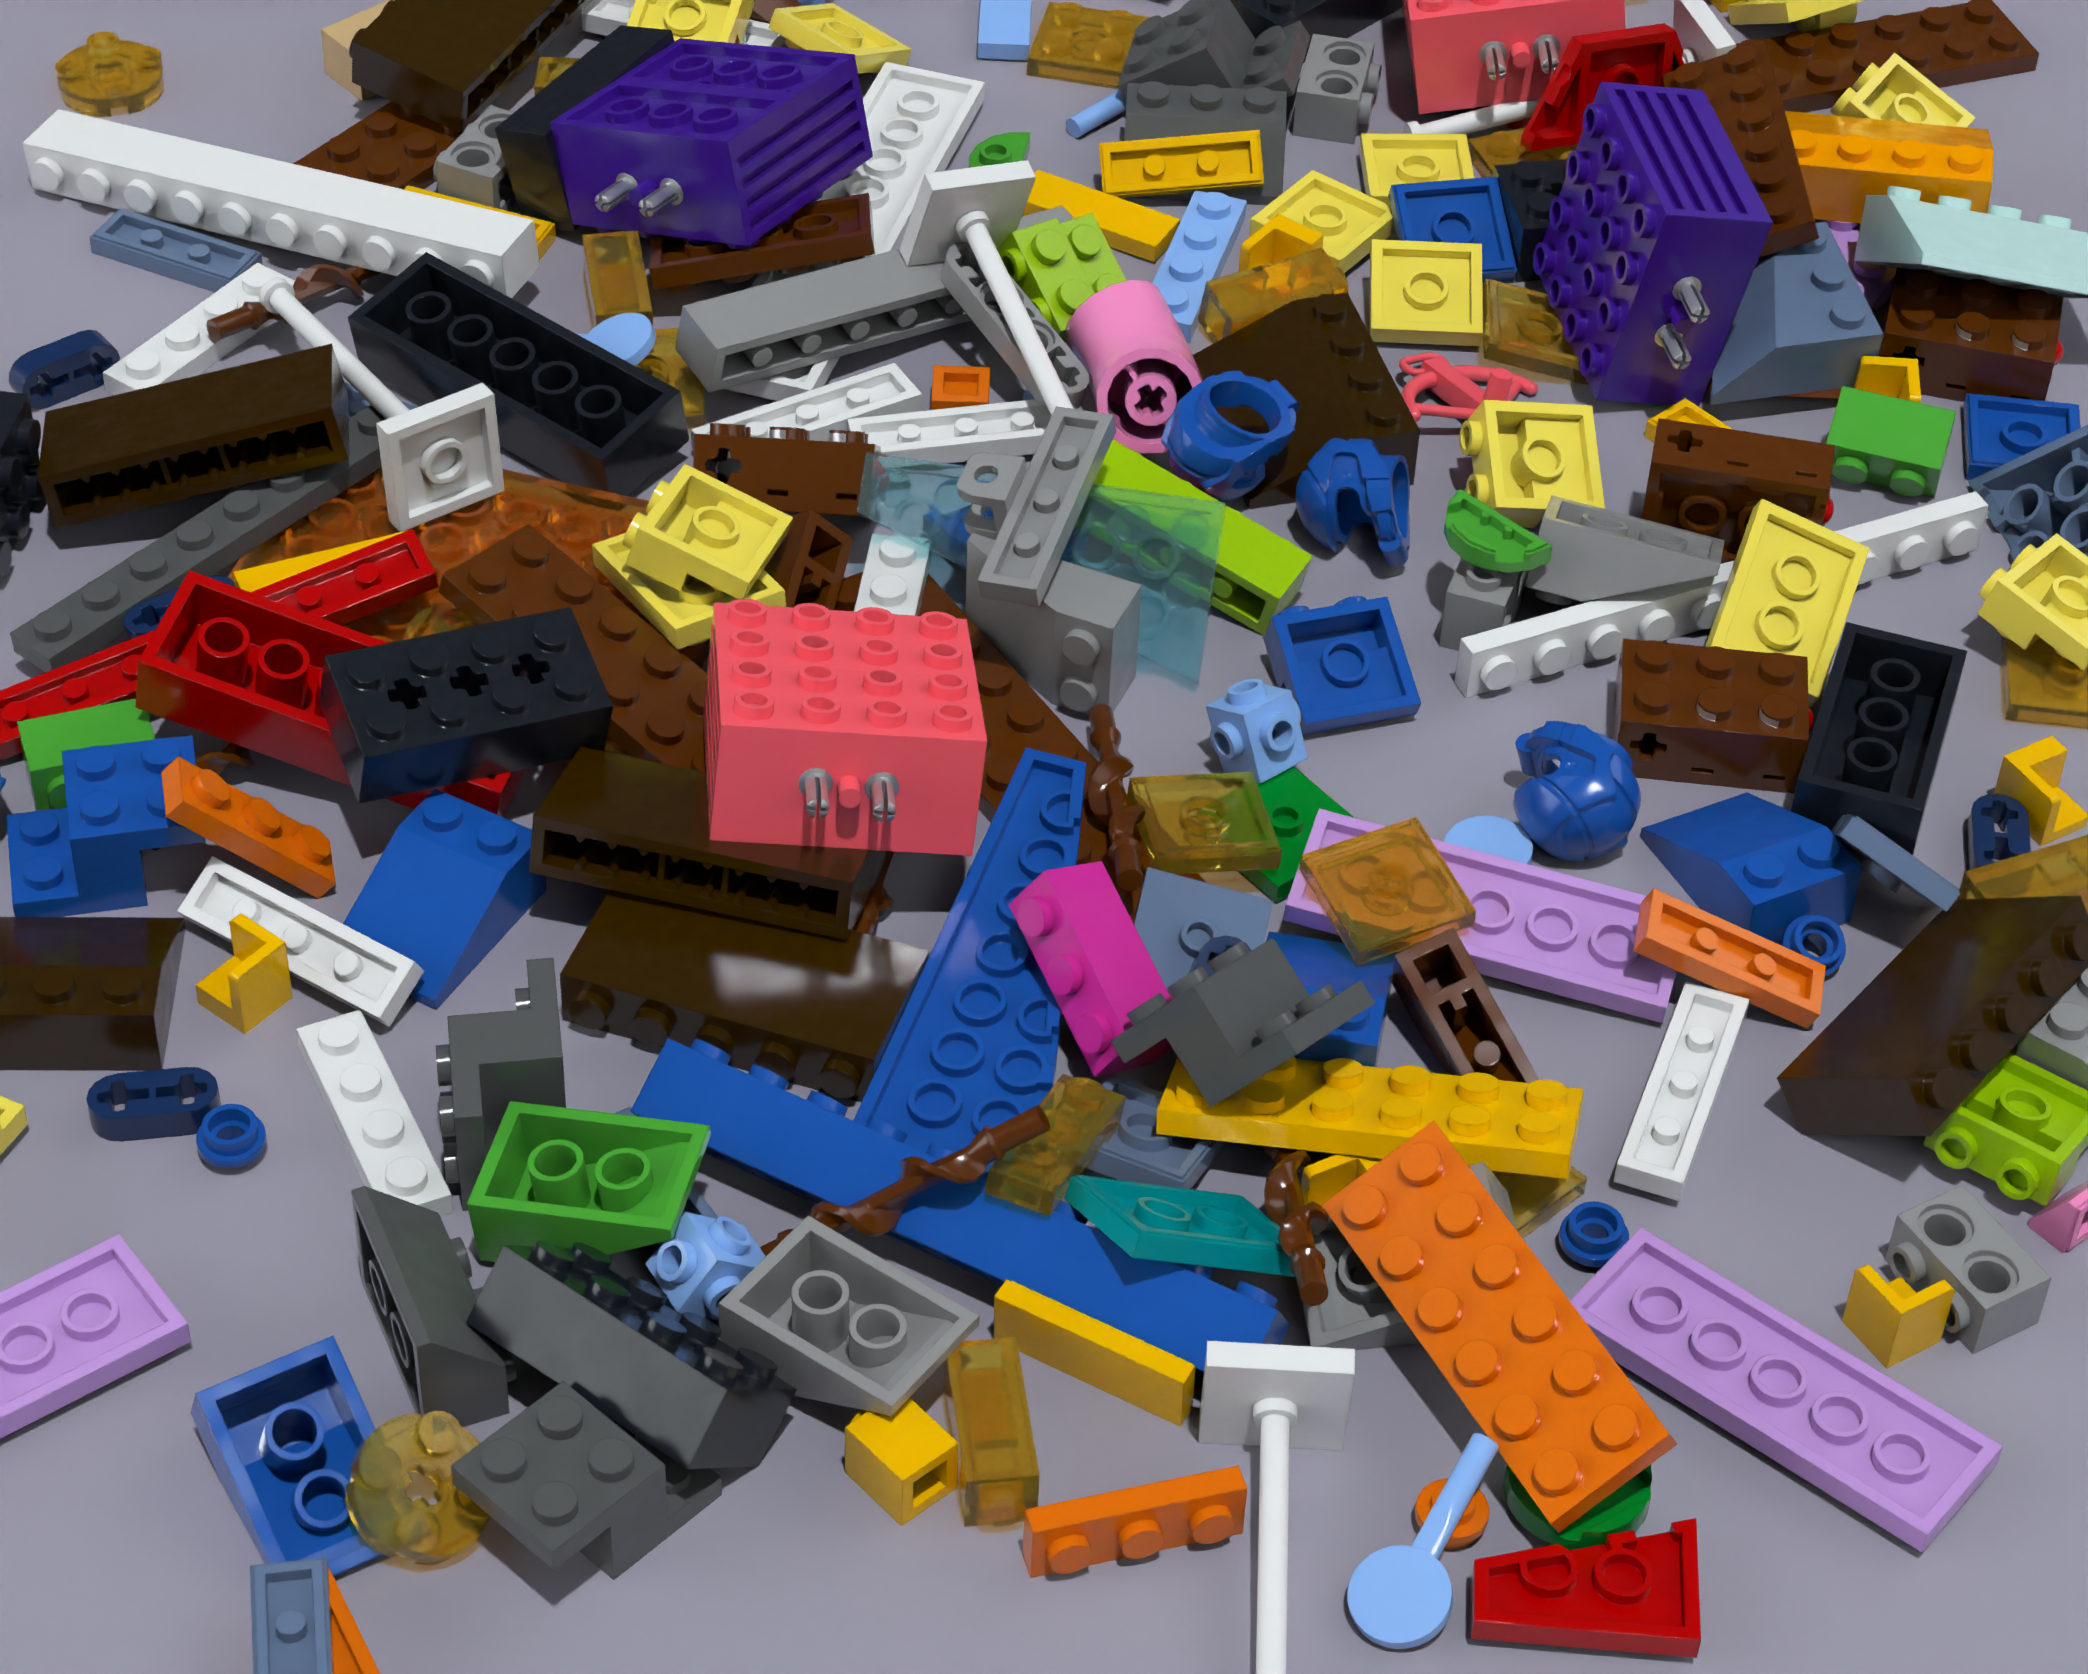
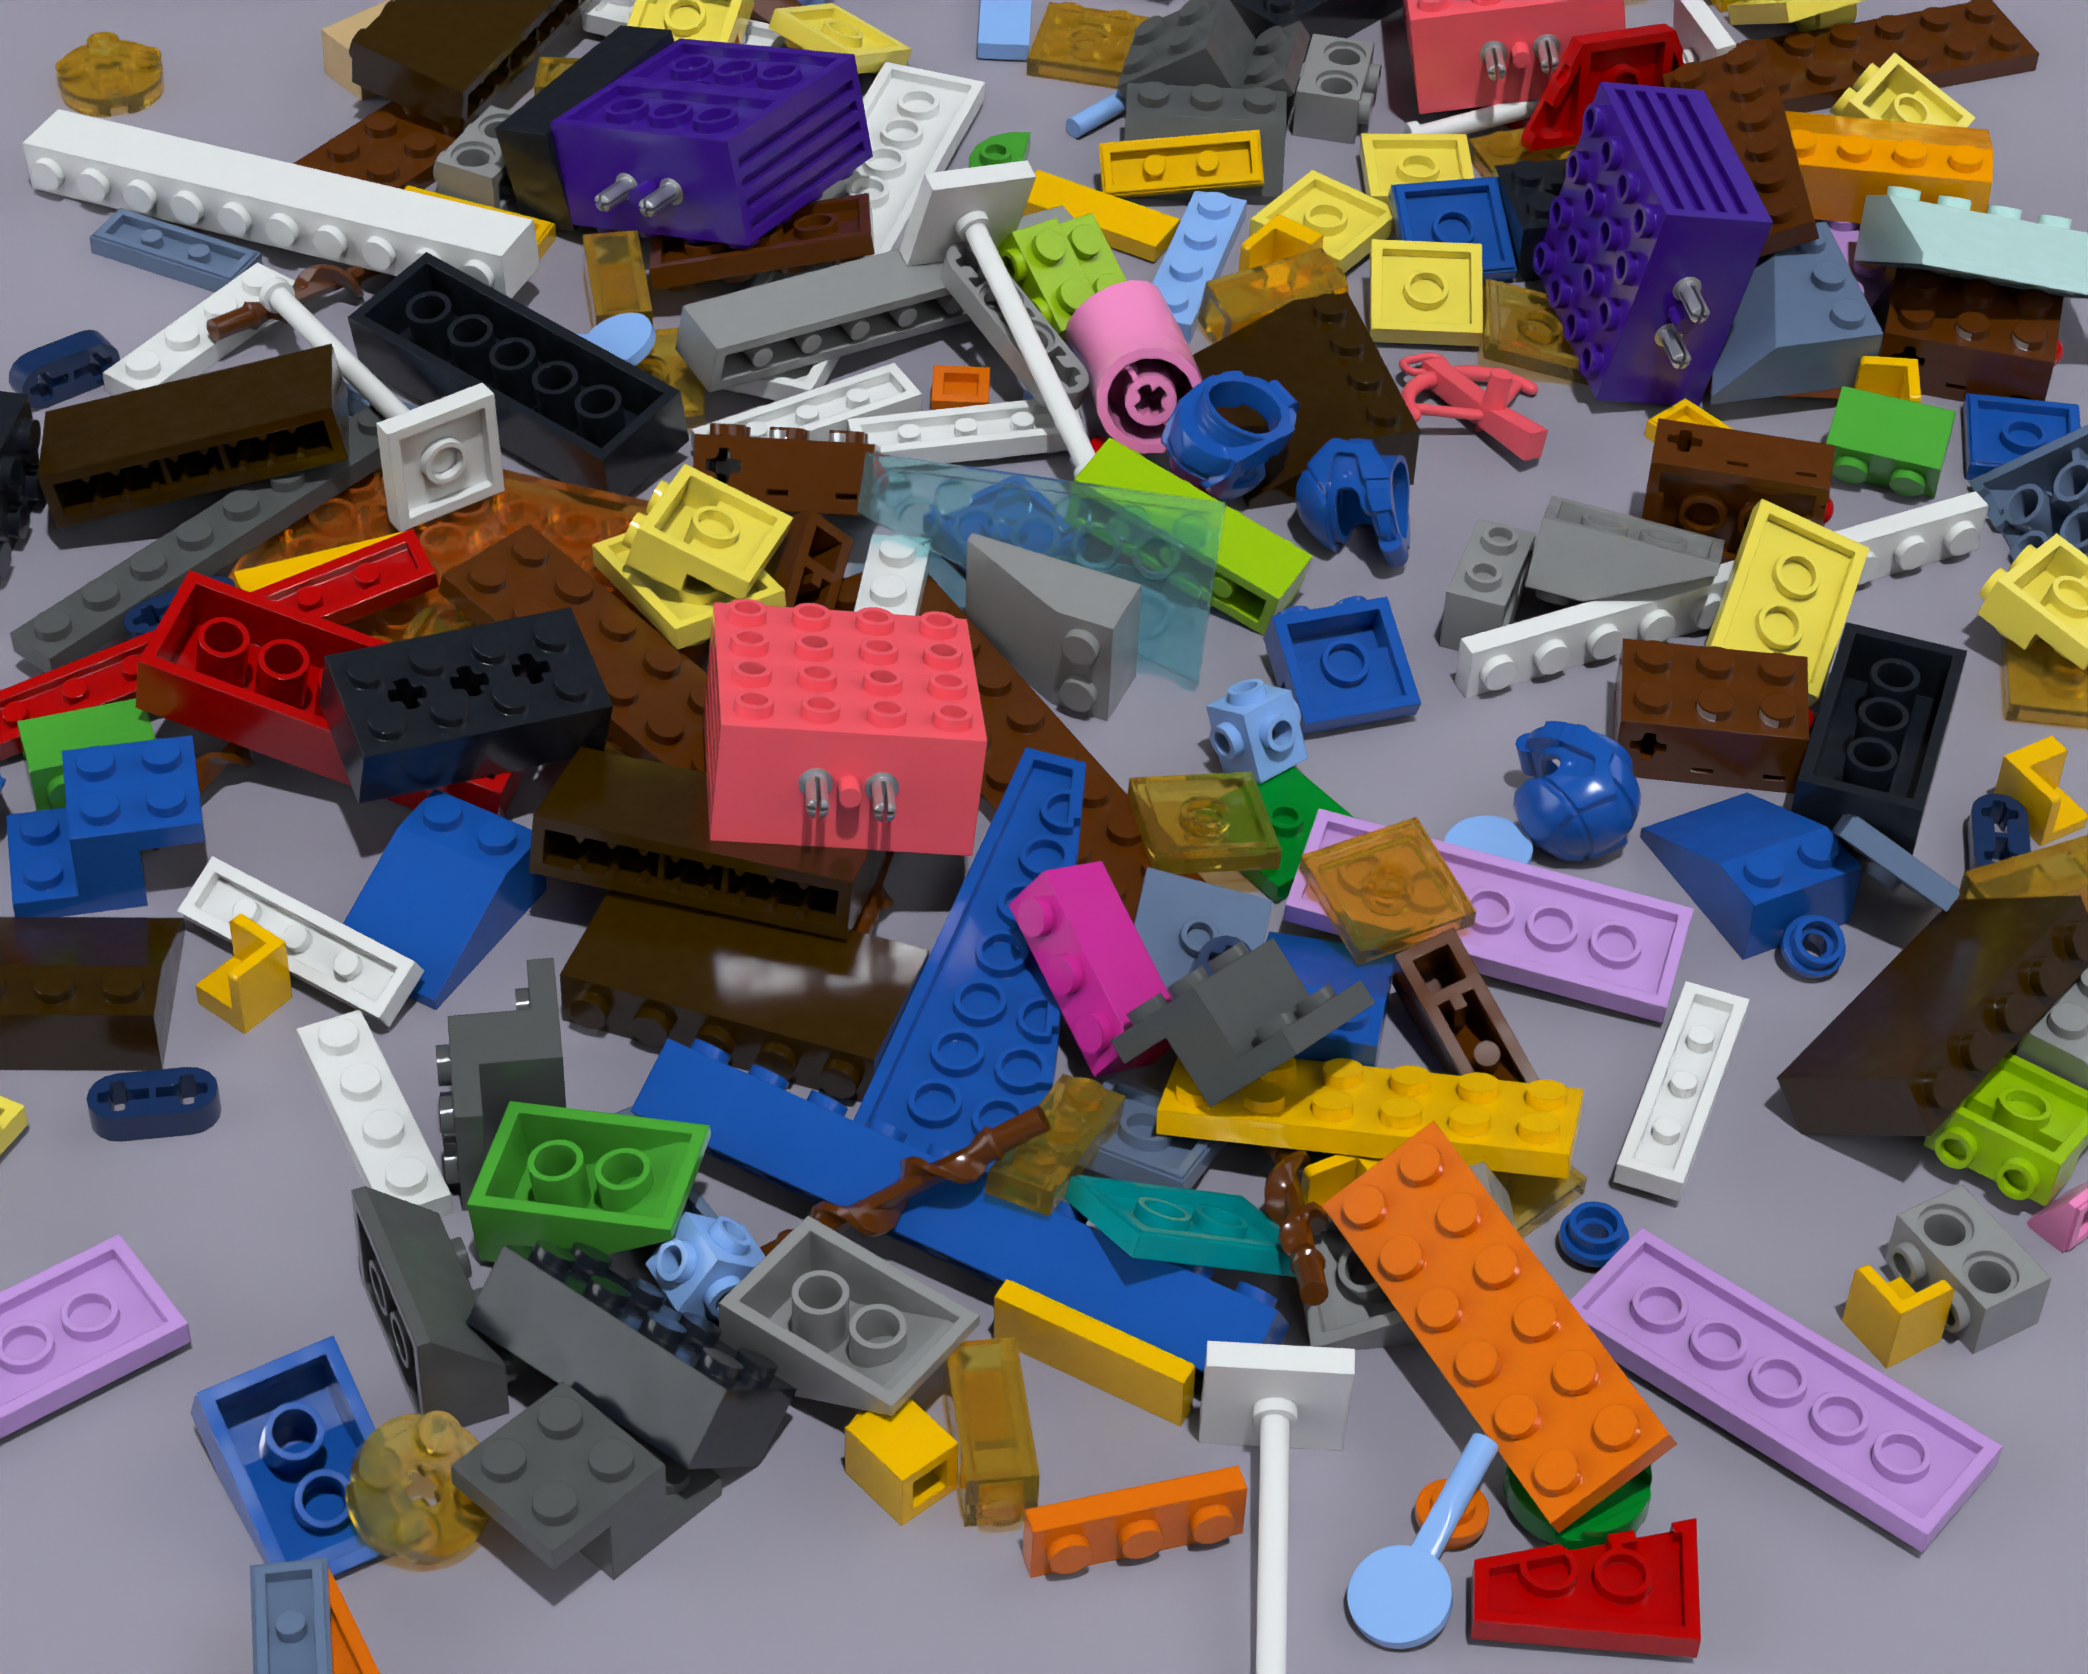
(231, 1136): blue plate -> none
(248, 827): orange plate -> none
(1034, 505): light grey plate -> none
(1109, 799): reddish brown piece -> none
(1490, 538): bright green plate -> none
(1529, 454): light yellow plate -> none
(1730, 958): orange plate -> none

